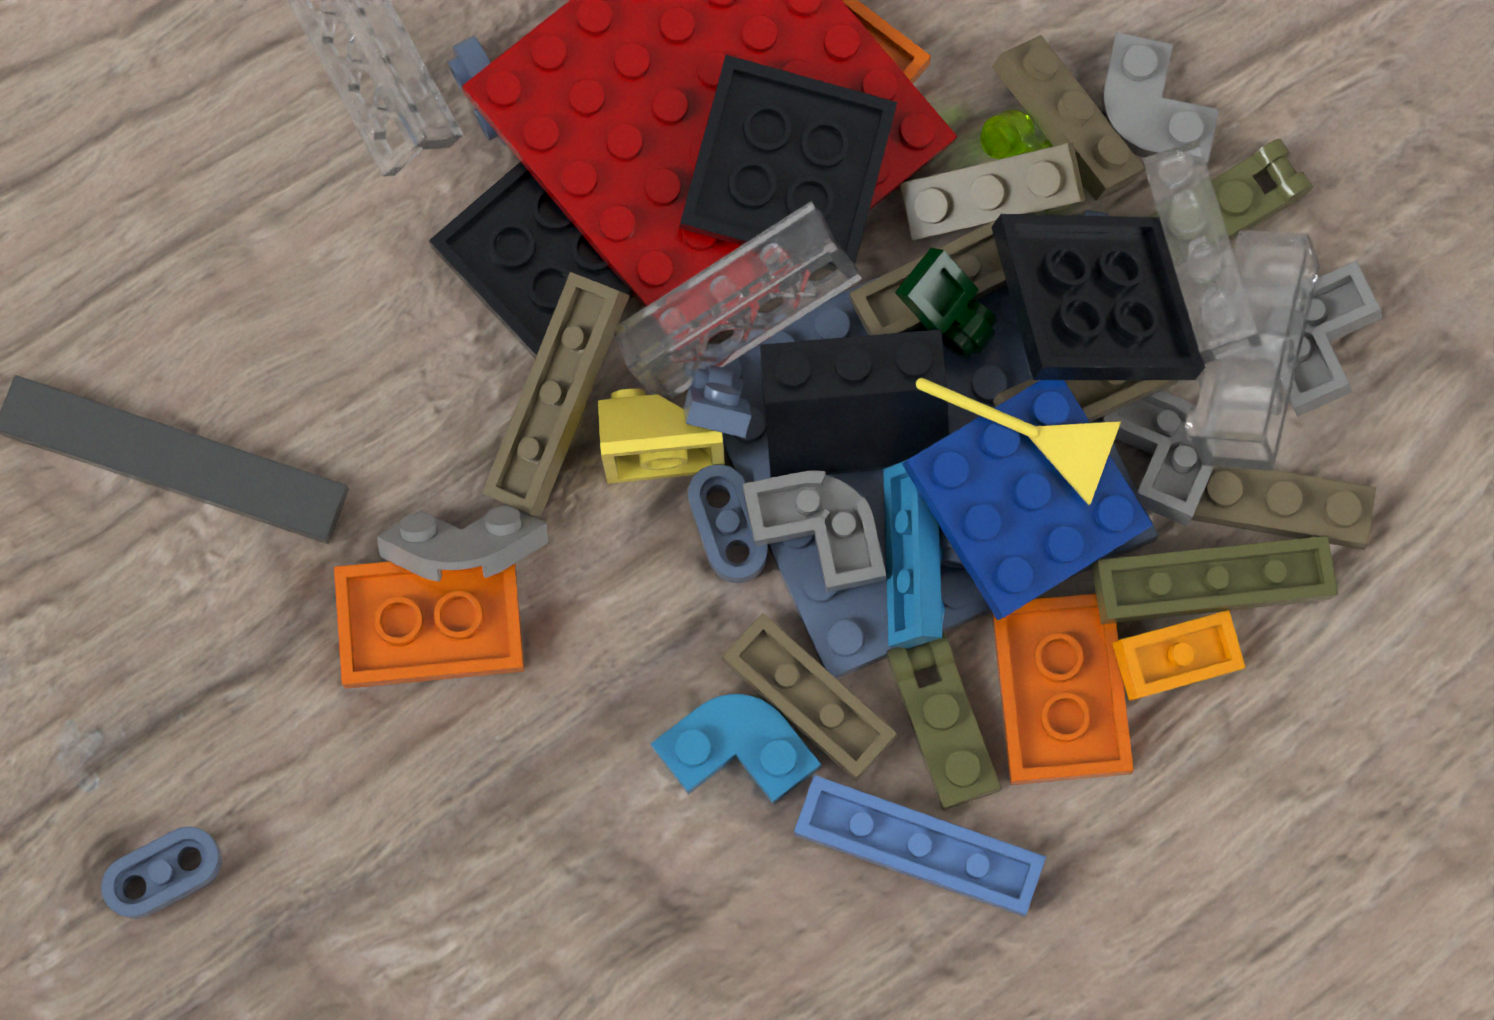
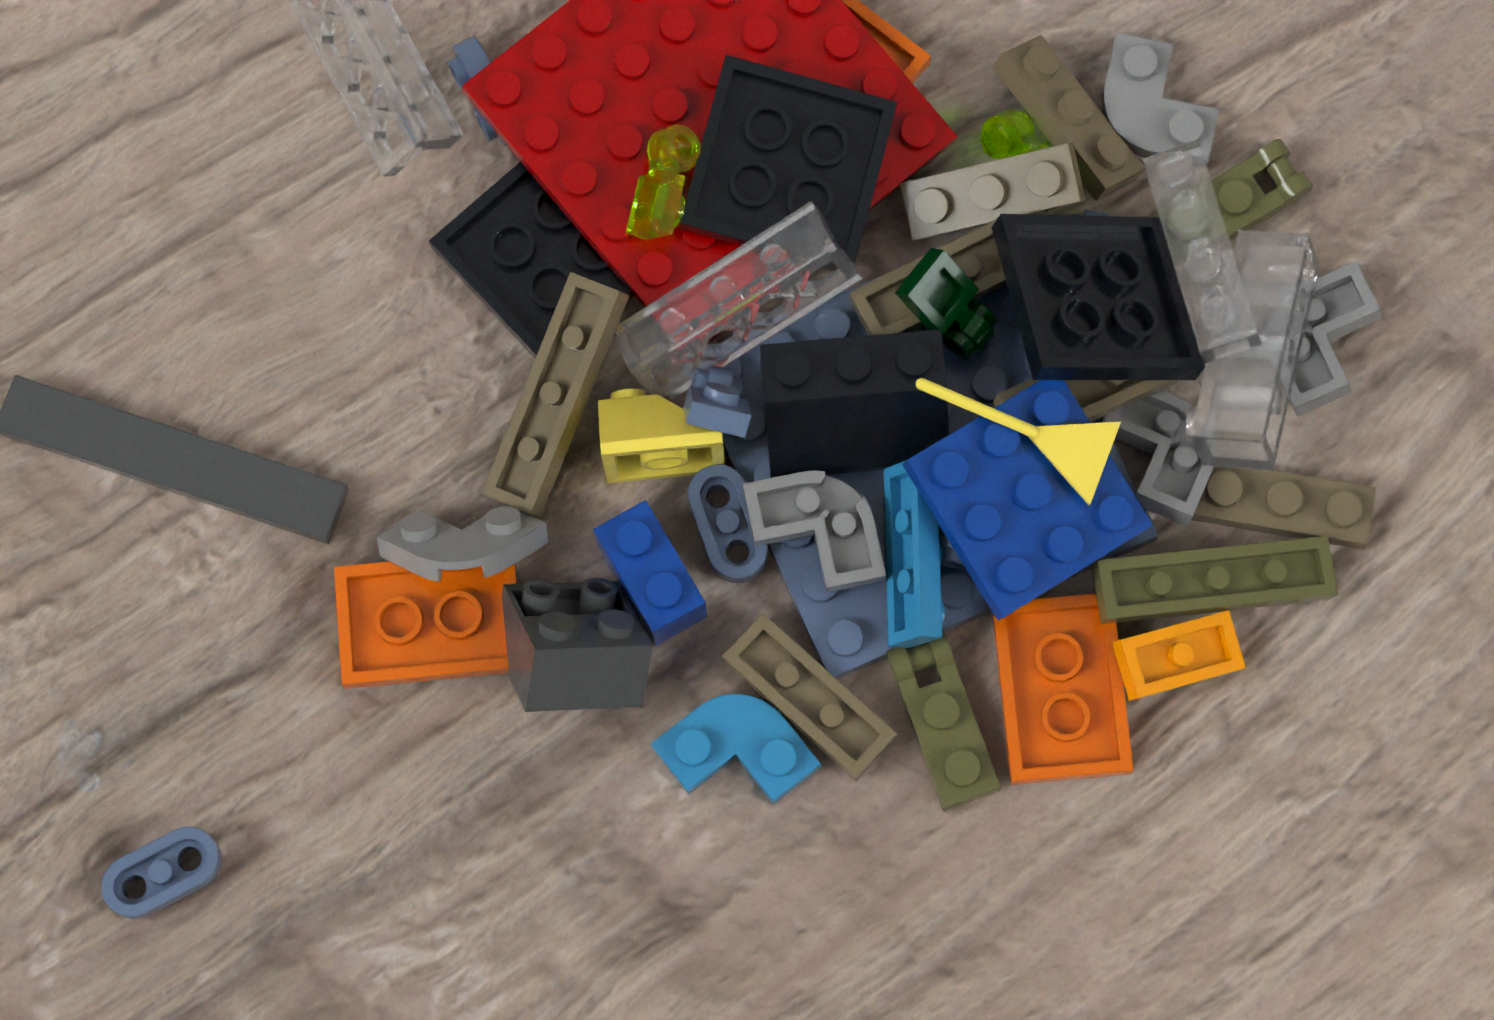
(574, 645): none -> dark grey slope
(650, 573): none -> blue brick
(658, 195): none -> clear neon green plate
(919, 846): medium blue plate -> none

